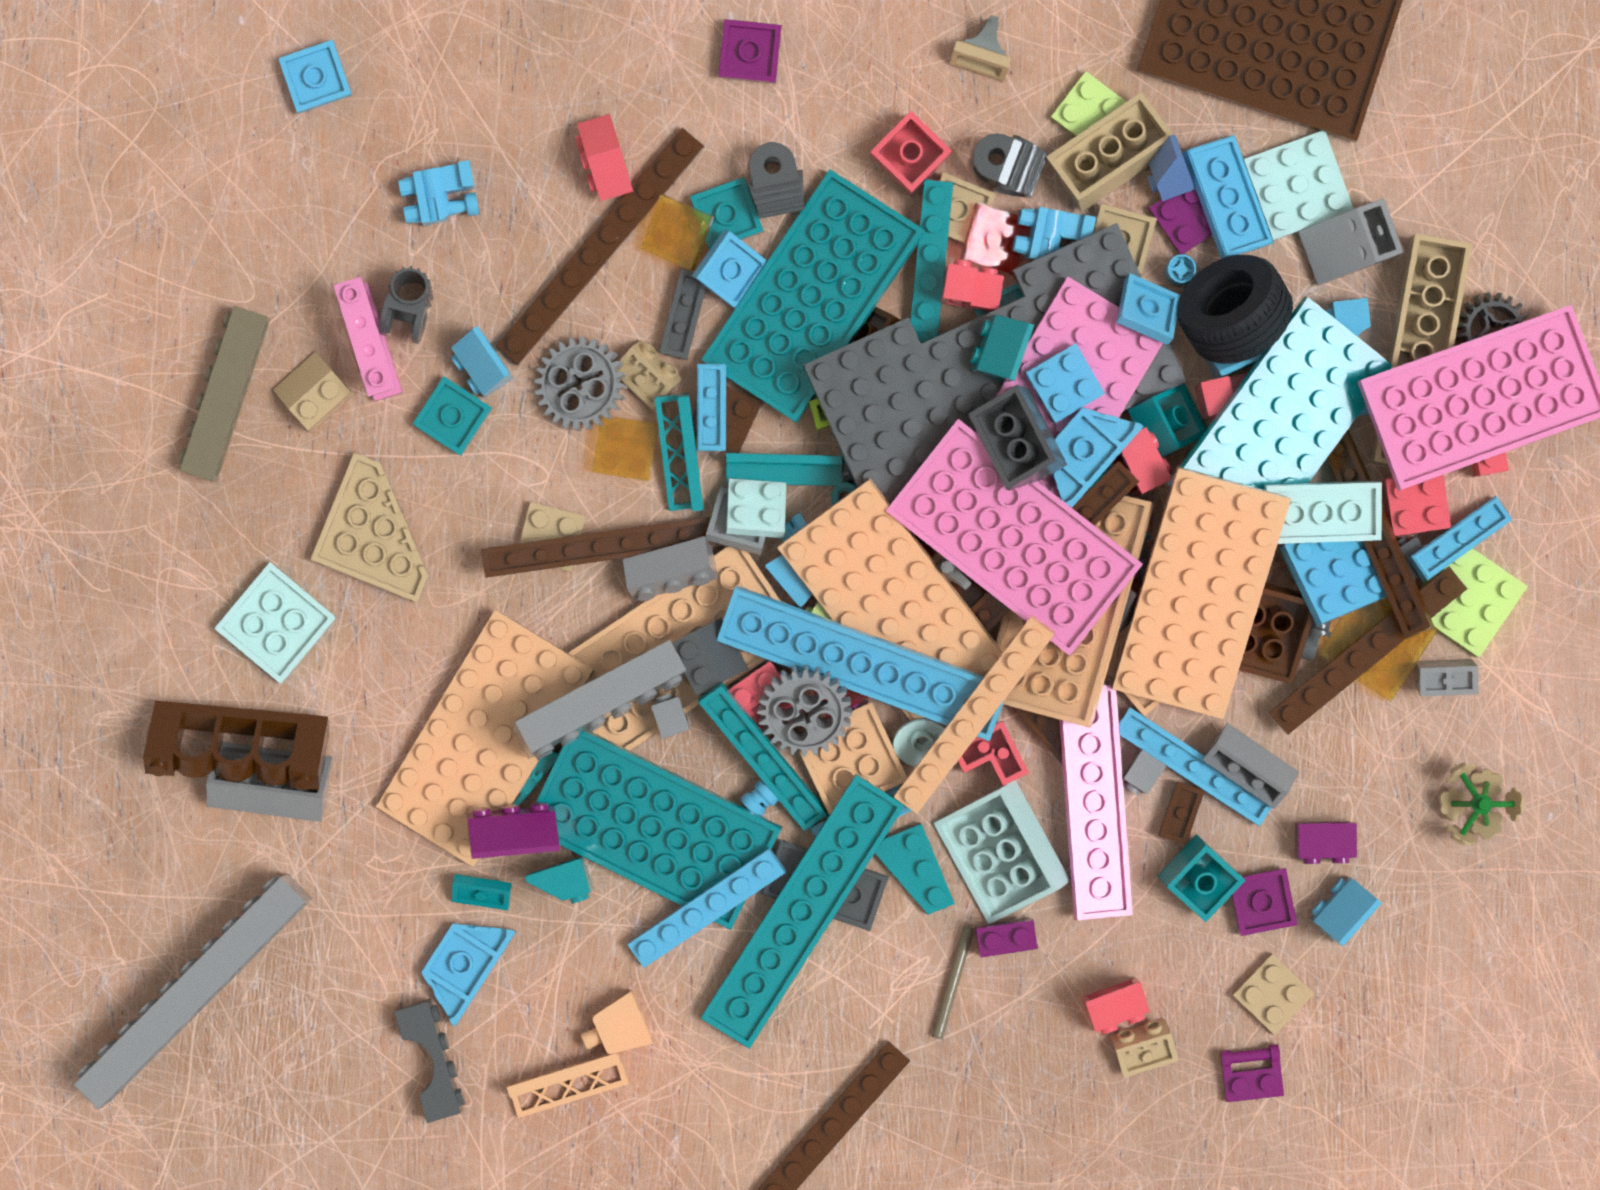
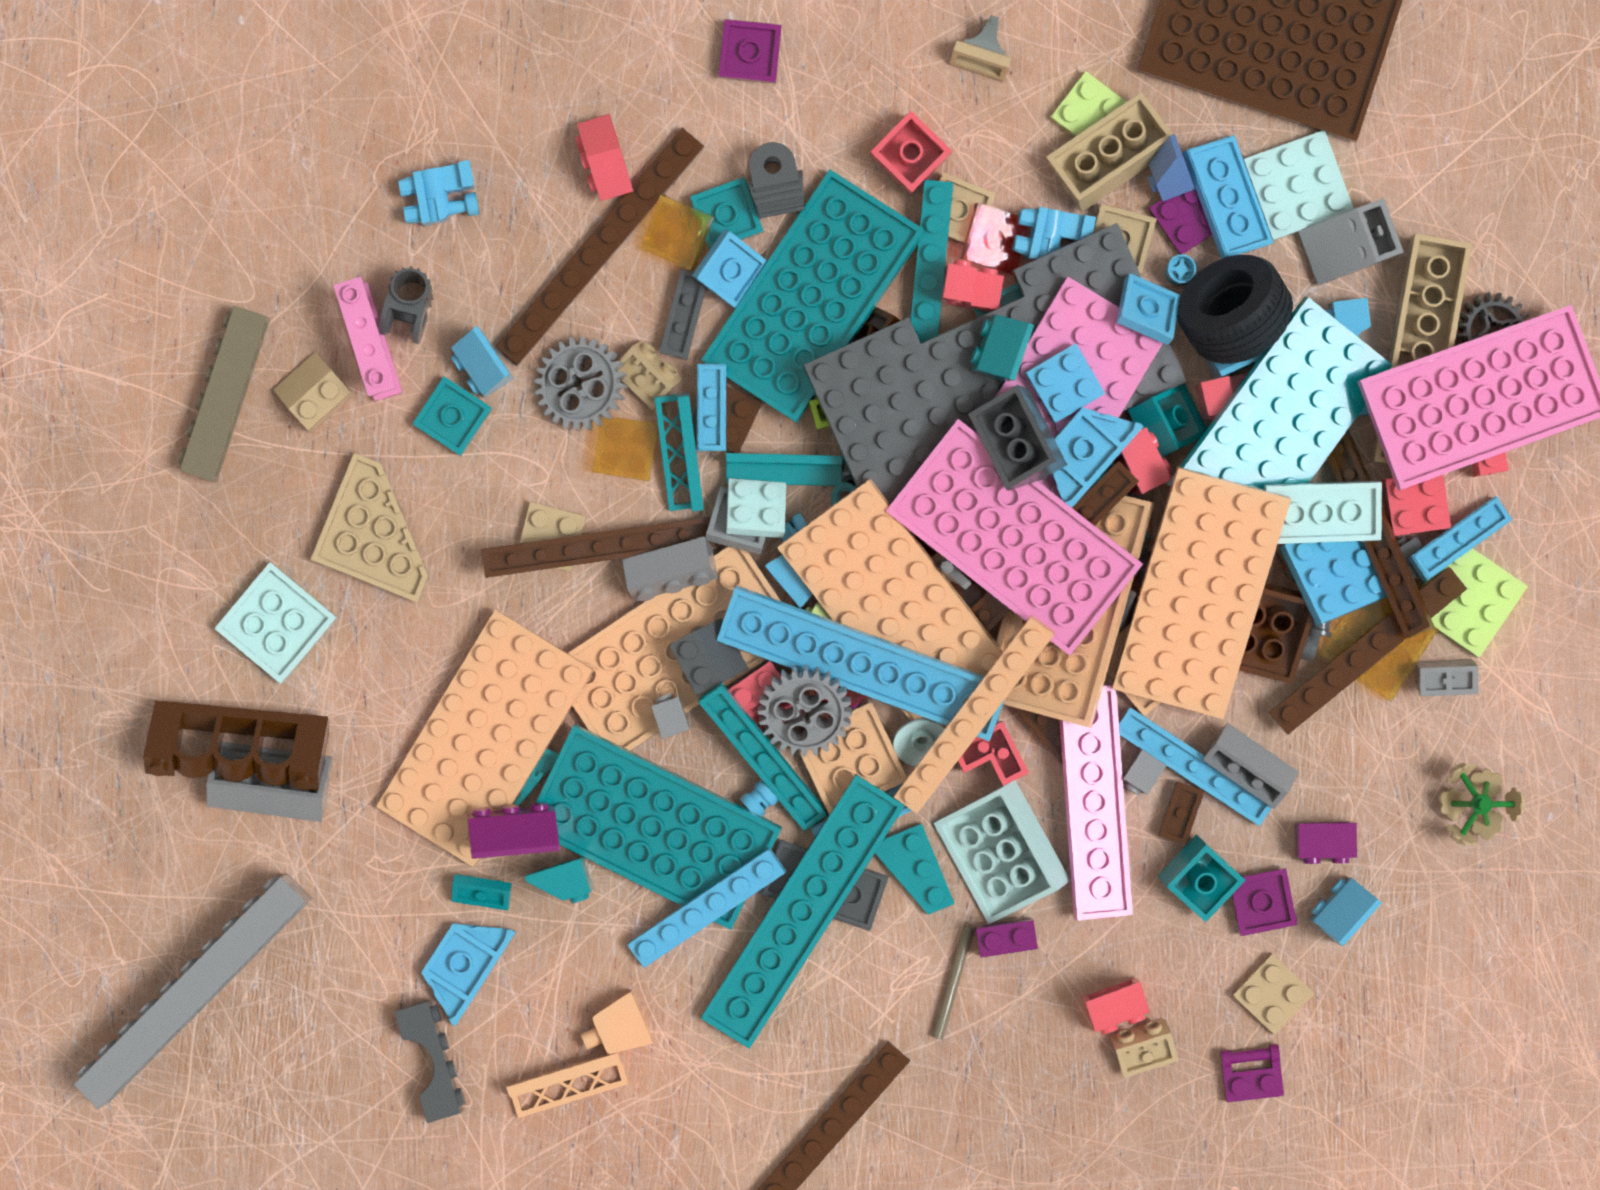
(315, 76): medium azure plate -> none
(599, 699): light grey brick -> none
(1020, 167): dark grey piece -> none

